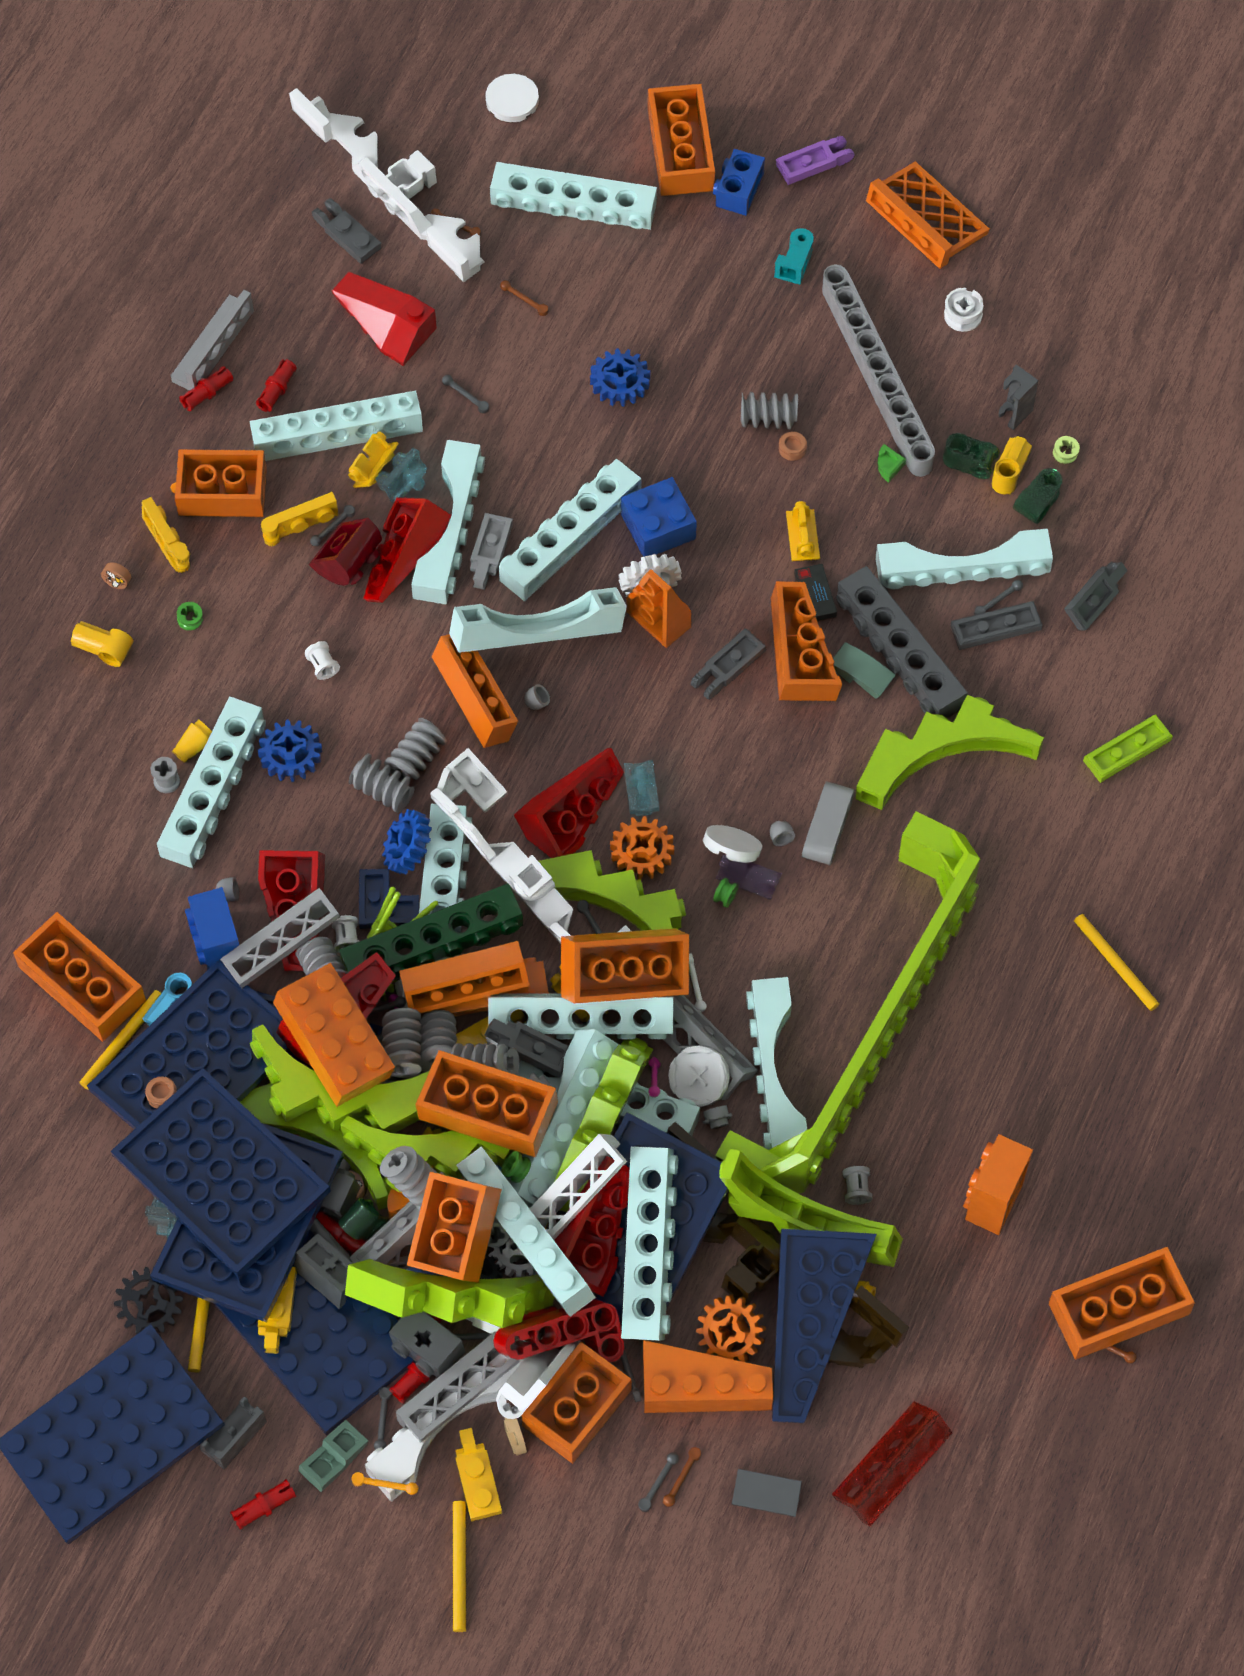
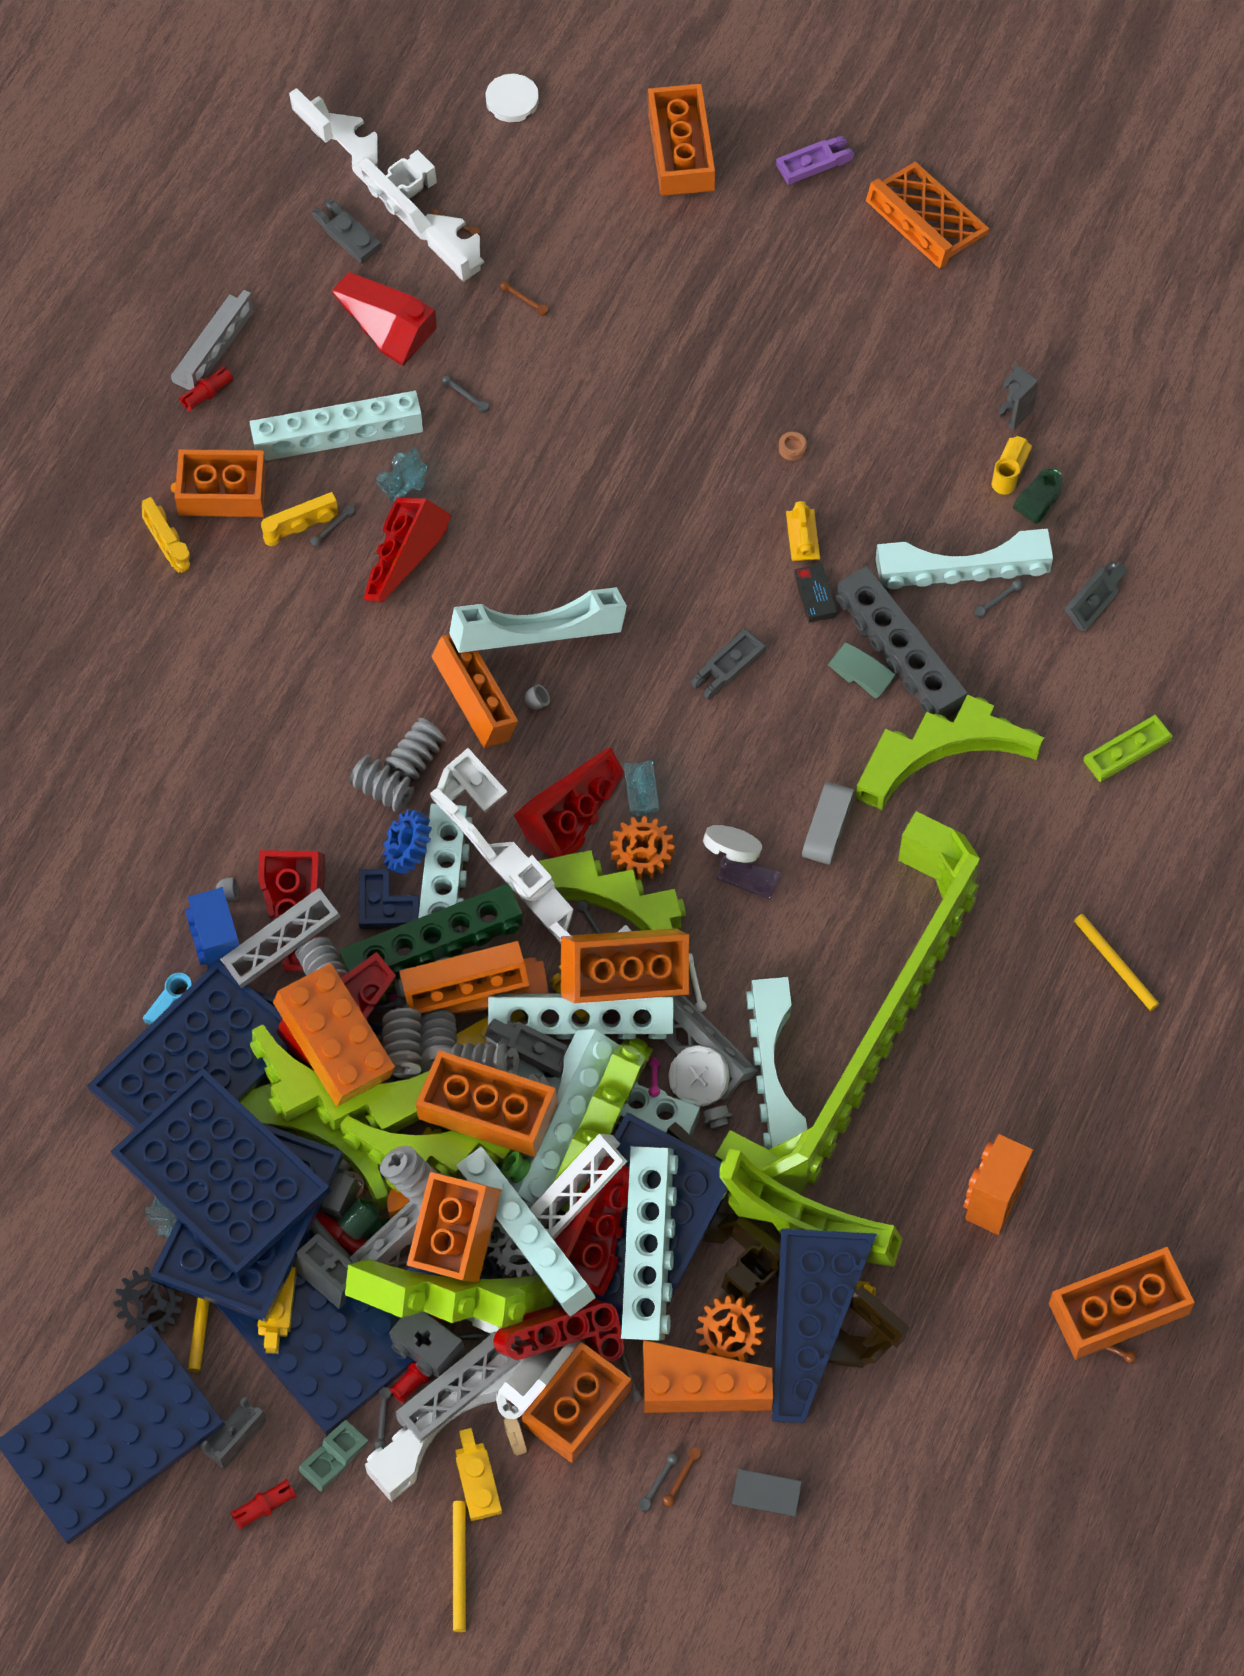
(79, 976): orange brick -> none
(108, 645): yellow piece -> none
(116, 575): nougat tile -> none
(120, 1041): yellow bar -> none
(159, 1090): nougat tile -> none
(164, 783): light grey bush -> none
(189, 607): bright green bush -> none
(192, 741): yellow cone -> none
(235, 717): light aqua brick -> none
(276, 385): red pin -> none
(304, 751): blue gear -> none
(322, 660): white bush -> none
(345, 931): white bush -> none
(347, 551): dark red brick -> none
(358, 1480): light orange hinge -> none
(365, 469): yellow hinge -> none
(382, 923): lime plant -> none
(435, 570): light aqua arch -> none
(489, 548): light grey hinge -> none
(525, 579): light aqua brick -> none
(573, 195): light aqua brick -> none
(620, 377): blue gear -> none
(658, 517): blue brick -> none
(658, 609): orange wedge -> none
(664, 567): white gear -> none
(725, 892): bright green bush -> none
(739, 181): blue brick -> none
(769, 410): light grey piece -> none
(781, 833): light grey hinge -> none
(794, 264): teal leg -> none
(801, 655): orange wedge -> none
(857, 1185): light grey bush -> none
(878, 380): light grey beam -> none
(889, 462): bright green tile -> none
(897, 1463): clear red fence -> none
(963, 309): white wheel -> none
(971, 455): clear green piece -> none
(996, 625): dark grey tile -> none
(1071, 443): yellowish green bush -> none

